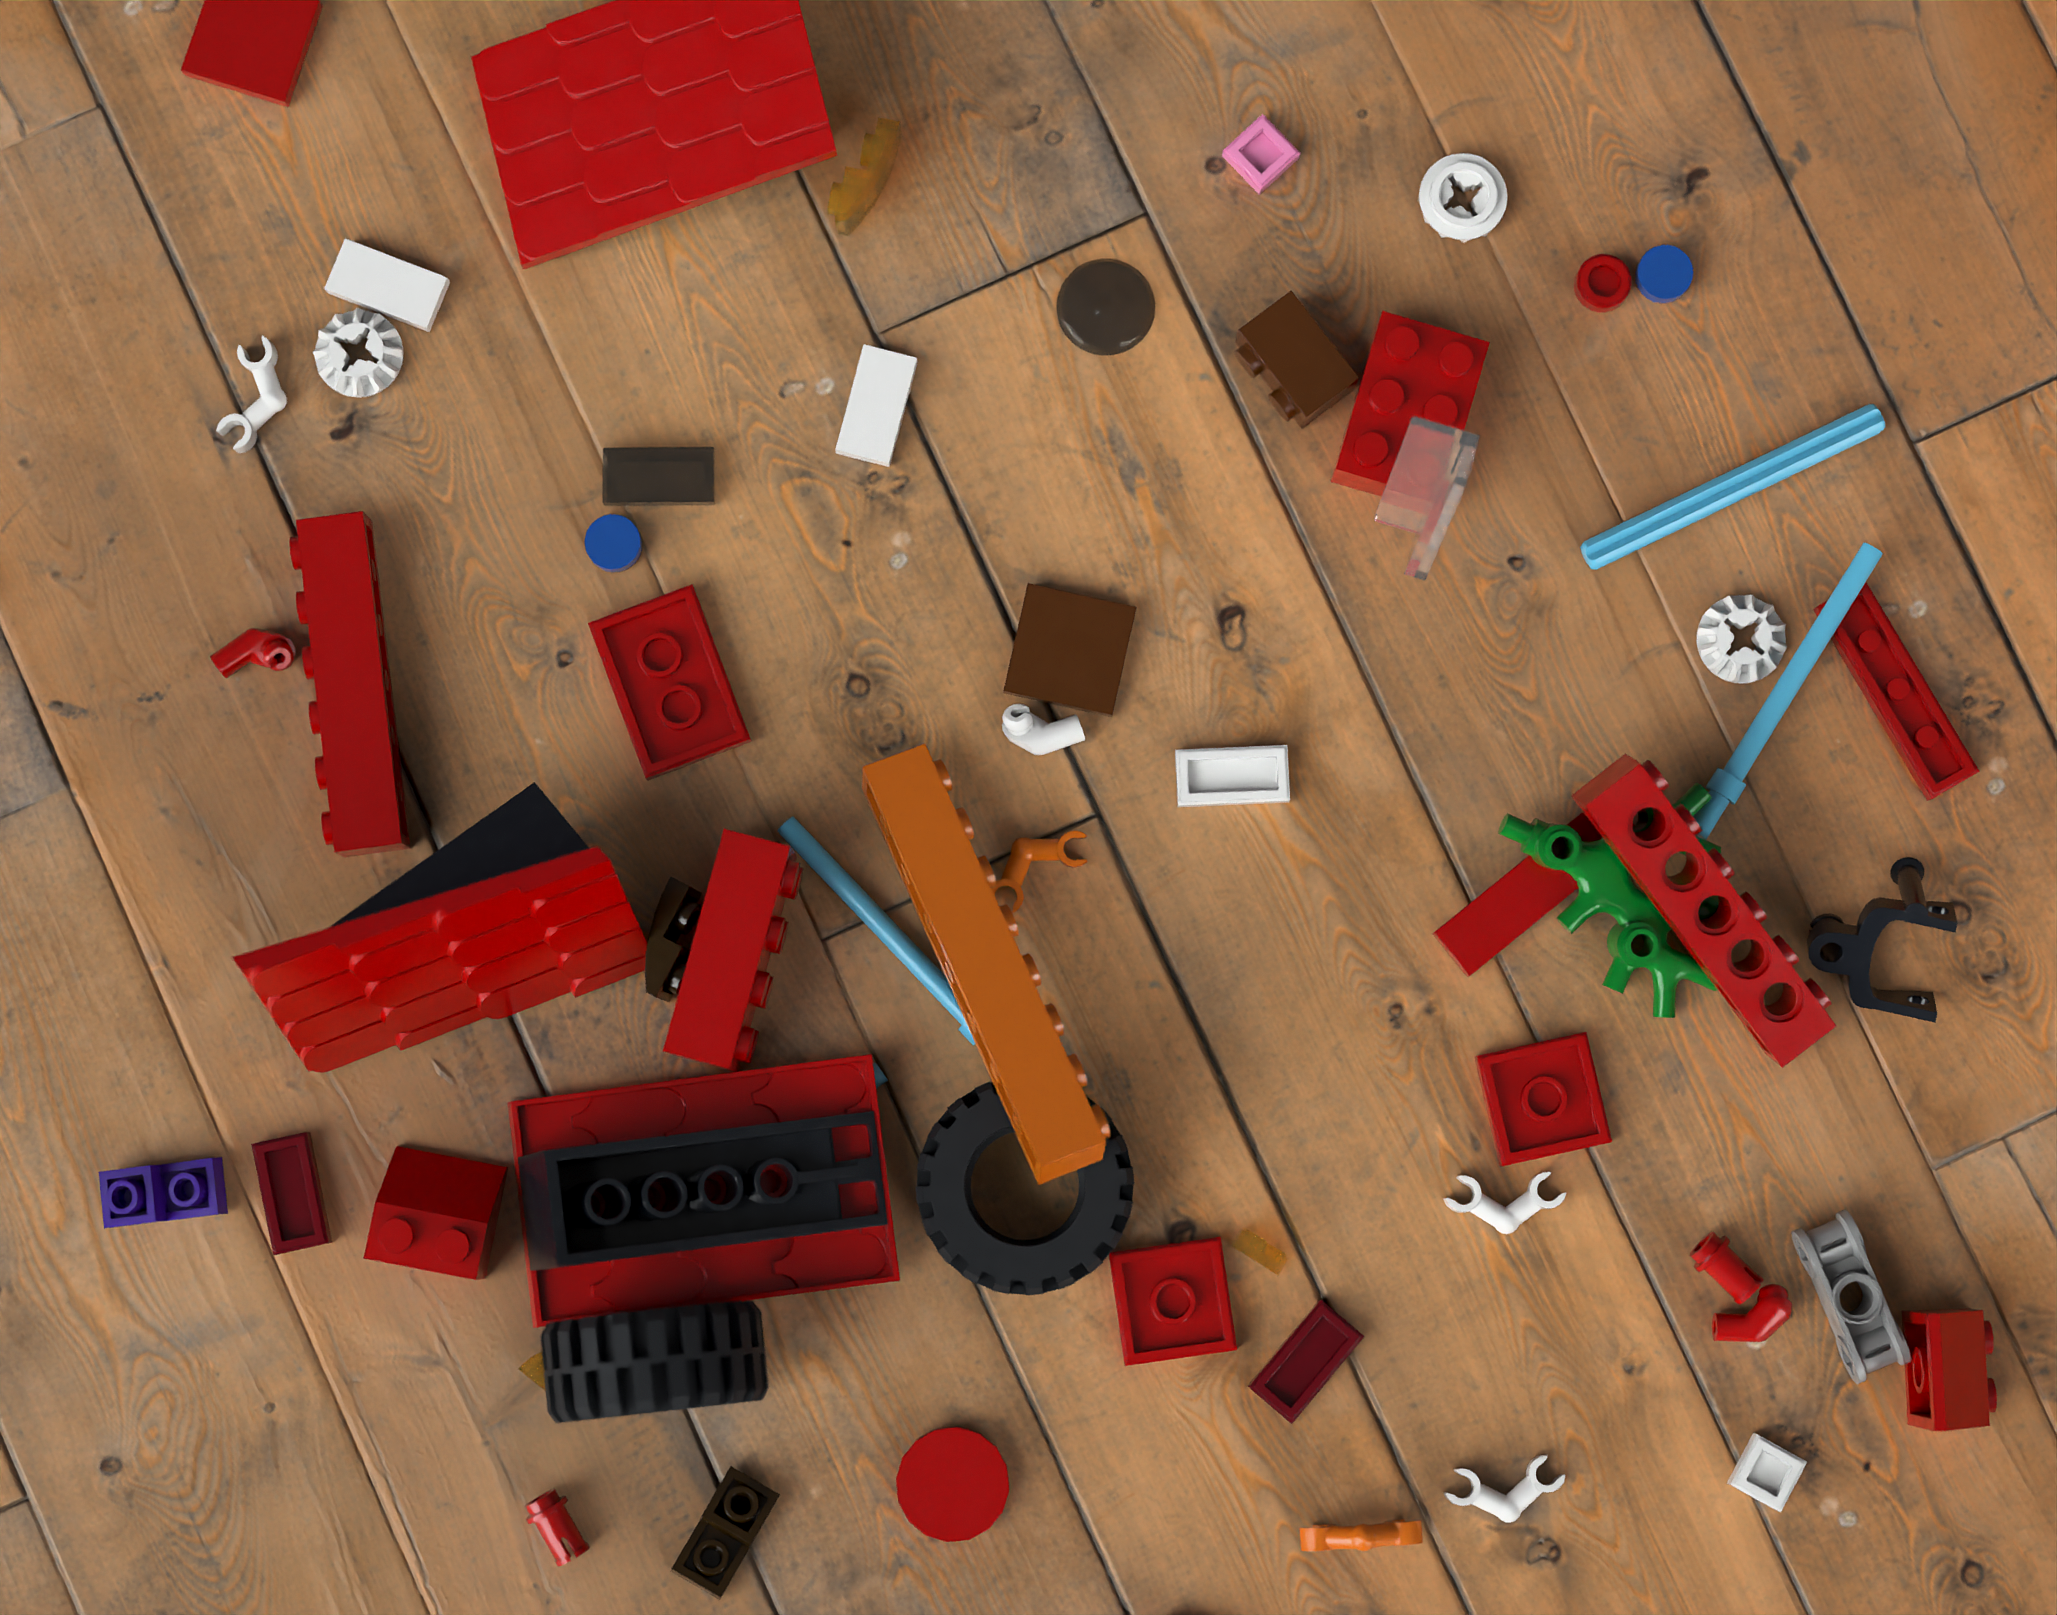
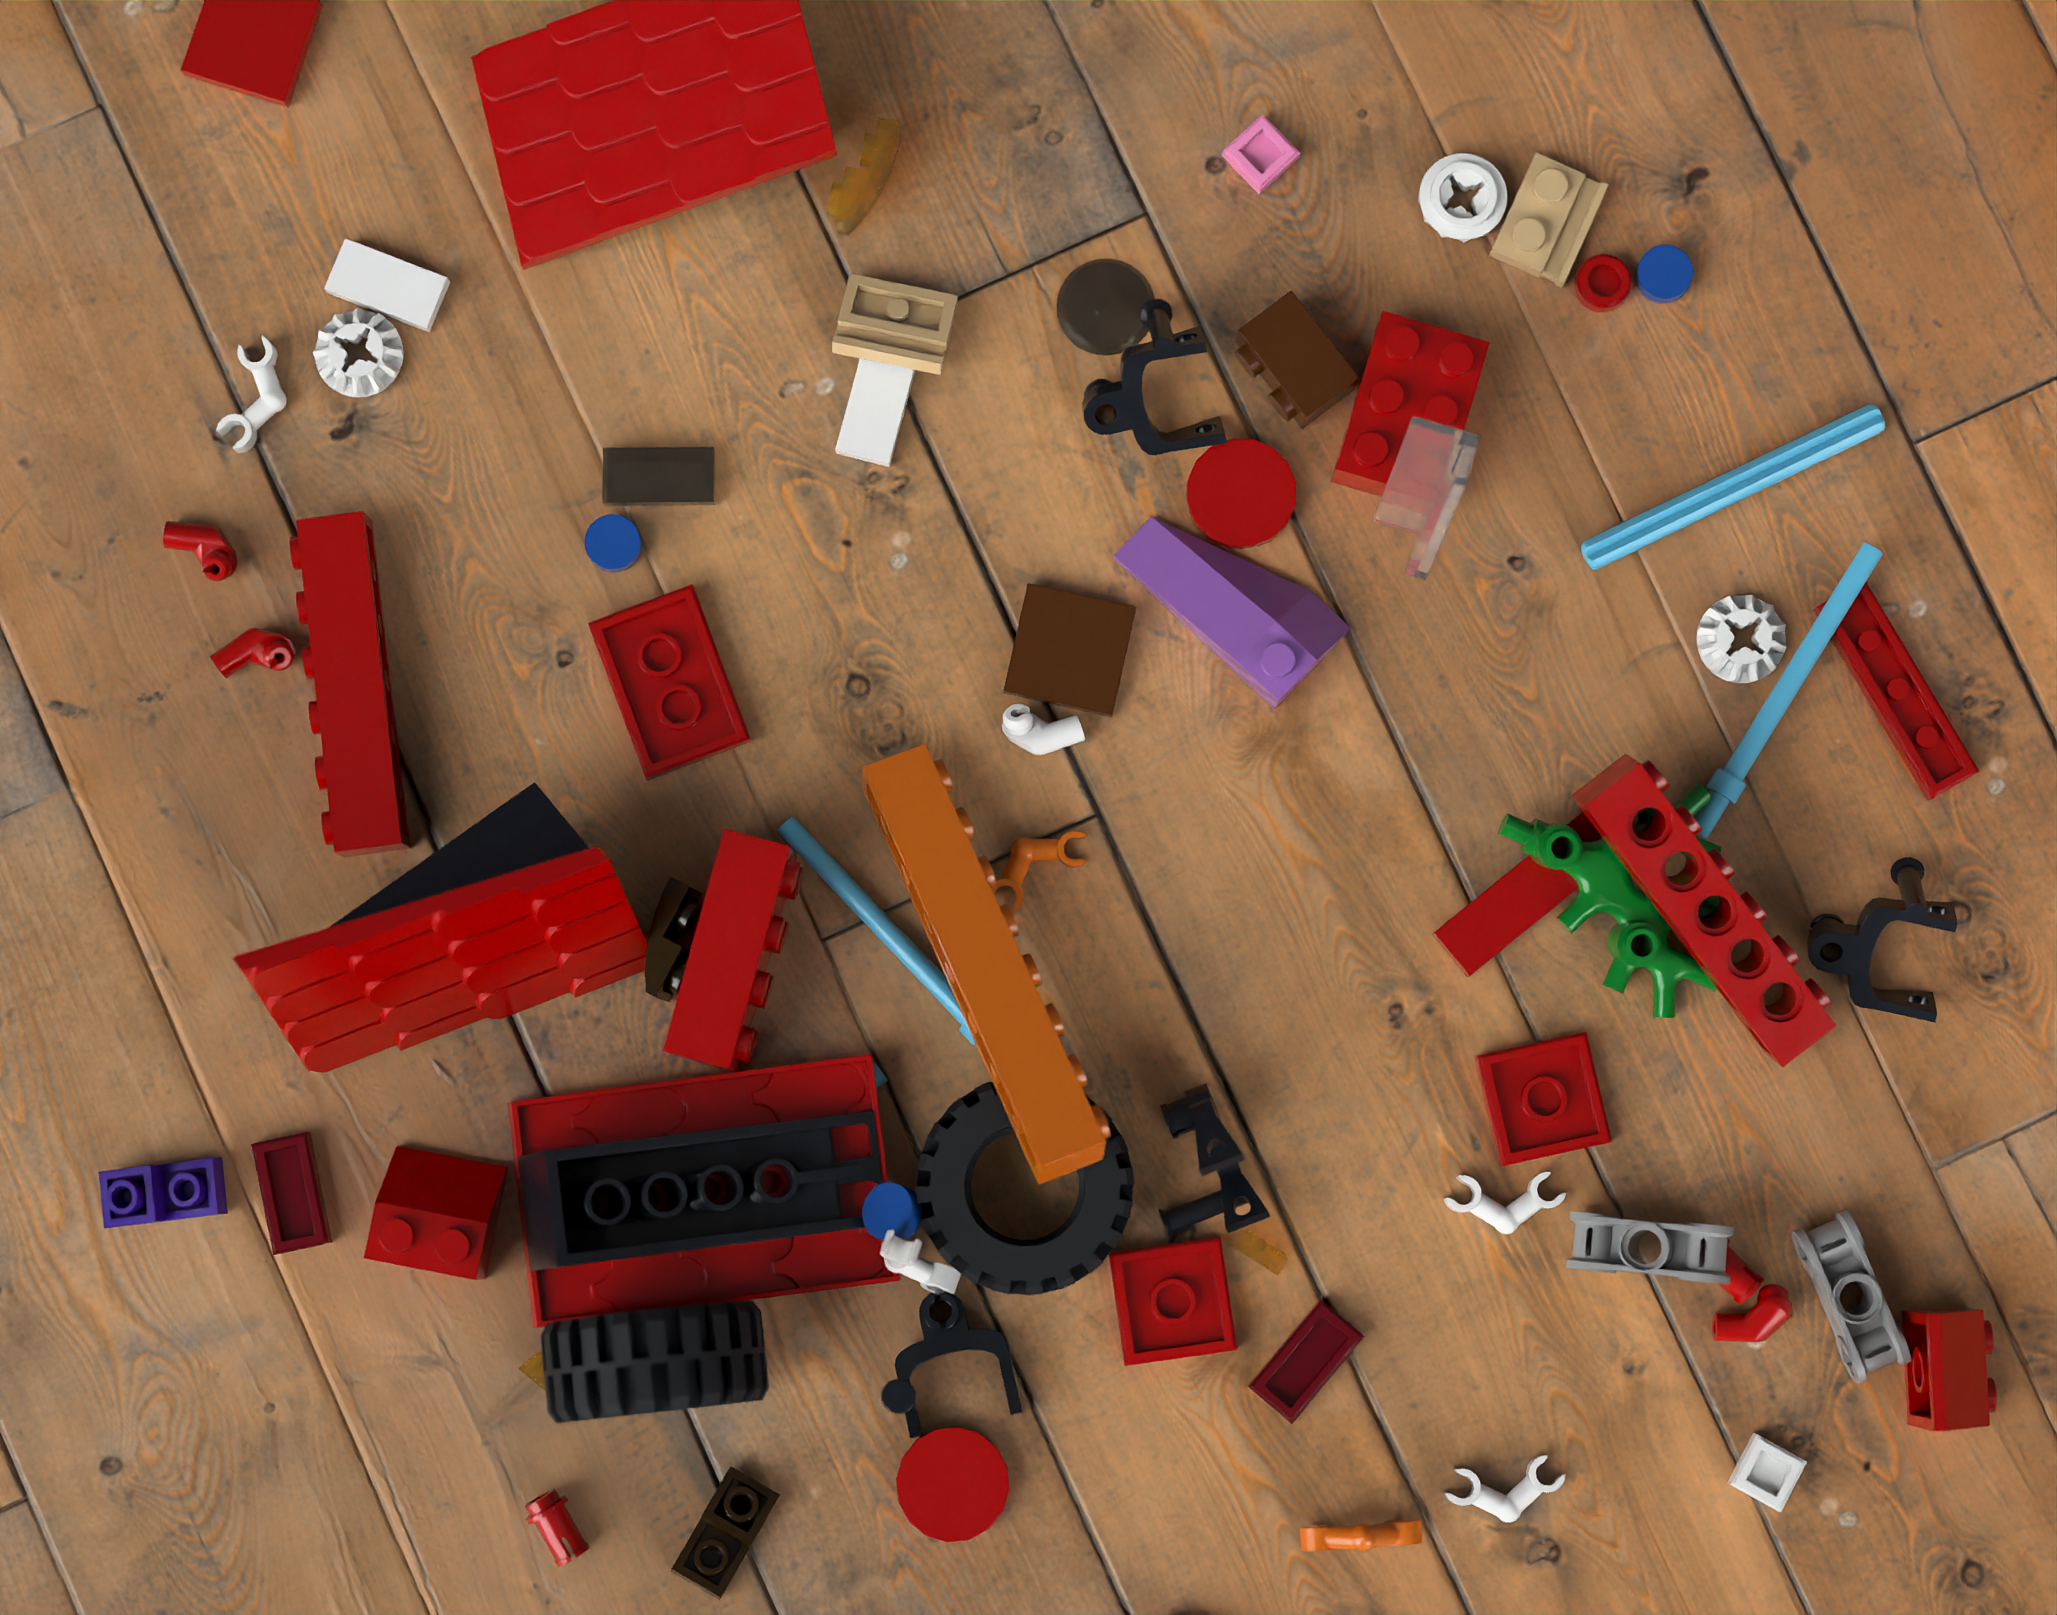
(208, 545): none -> red arm
(891, 1208): none -> blue tile
(894, 324): none -> tan plate
(903, 1258): none -> white arm
(942, 1339): none -> black piece
(1124, 398): none -> black piece
(1215, 1153): none -> black piece
(1232, 776): white tile -> none
(1241, 493): none -> red tile
(1243, 613): none -> medium lavender wedge
(1548, 220): none -> tan plate
(1687, 1250): none -> light grey piece

